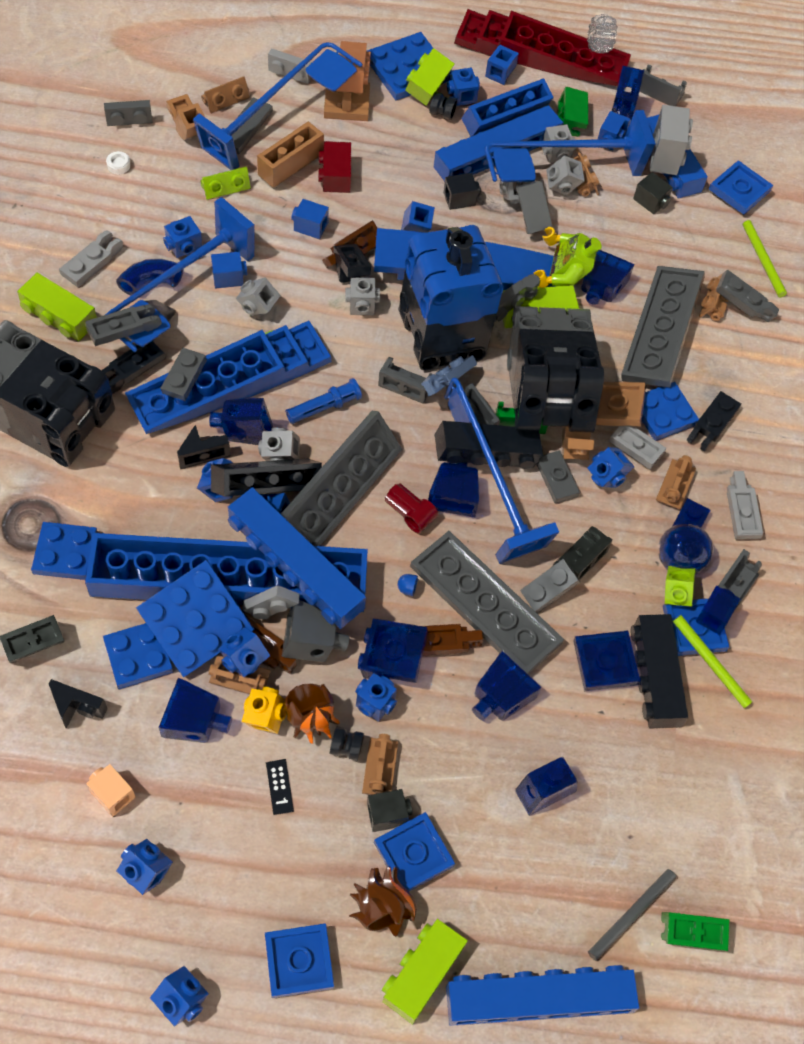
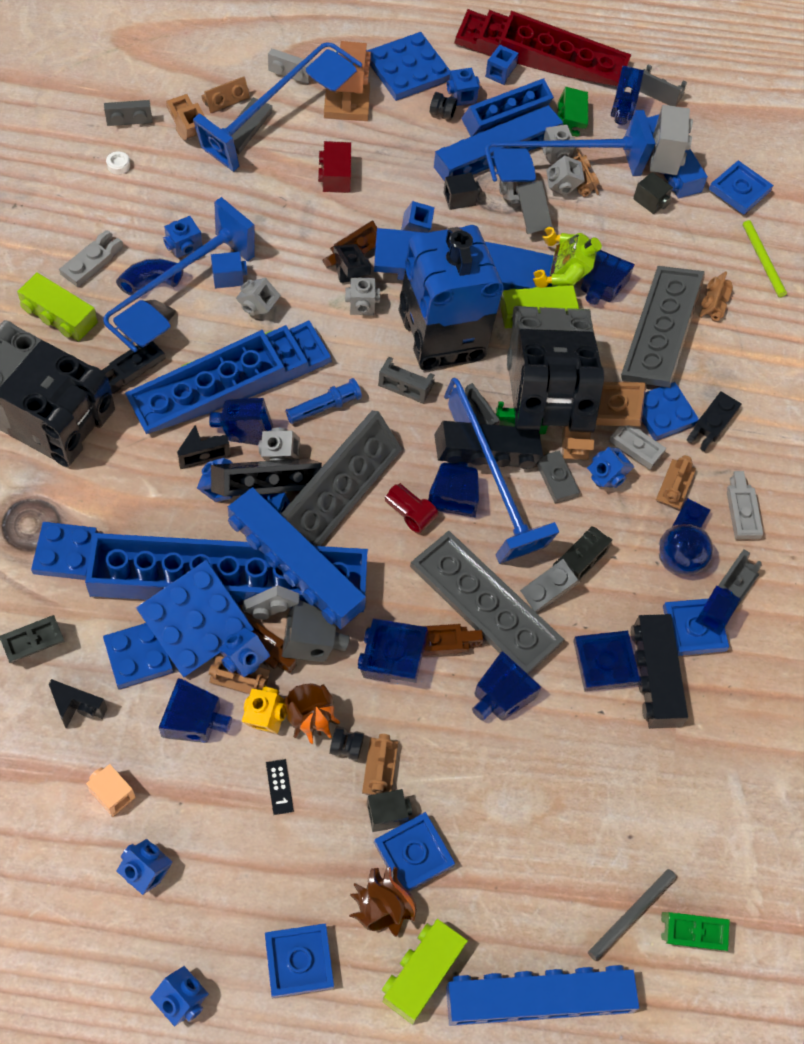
(122, 324): dark grey hinge -> none
(183, 374): dark grey plate -> none
(226, 183): lime hinge -> none
(290, 154): medium nougat brick -> none
(310, 218): blue brick -> none
(379, 704): blue brick -> none
(407, 584): blue hinge -> none
(429, 76): lime brick -> none
(443, 377): sand blue hinge -> none
(517, 294): dark grey hinge -> none
(549, 783): clear blue torso -> none
(602, 33): clear gear -> none
(614, 127): blue brick -> none
(679, 586): lime brick -> none
(712, 661): lime bar -> none
(746, 297): dark grey hinge -> none

